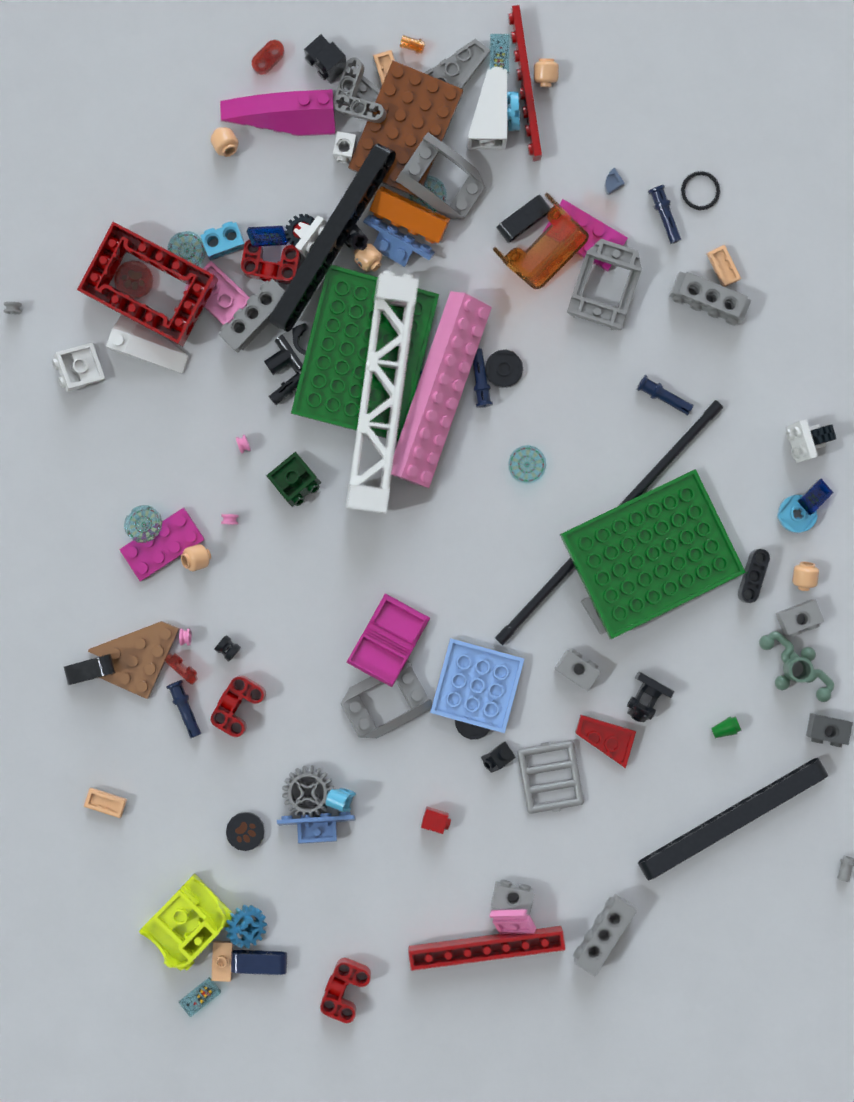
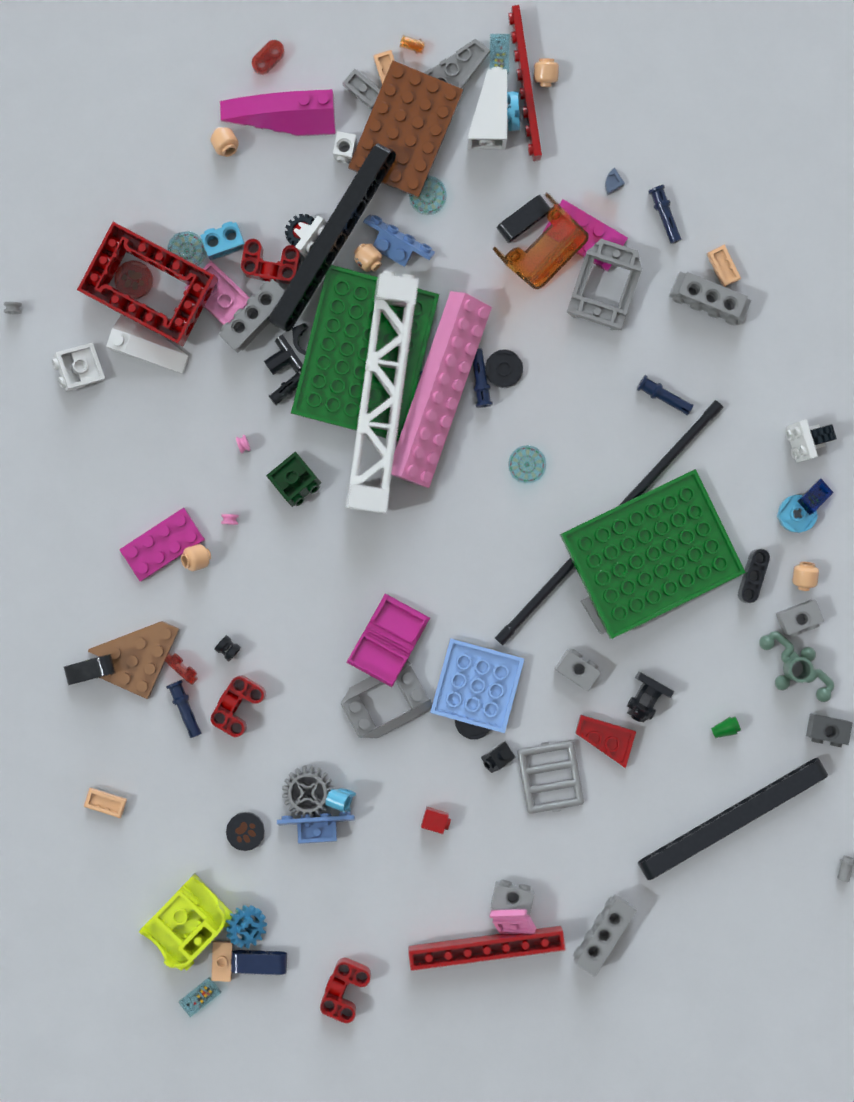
(143, 524): clear light blue tile -> none
(185, 637): bright pink bush -> none
(267, 236): clear blue tile -> none
(326, 58): black brick -> none
(349, 96): light grey beam -> none
(357, 239): black piece -> none
(409, 214): orange brick -> none
(420, 162): light grey wedge -> none
(704, 174): black piece -> none

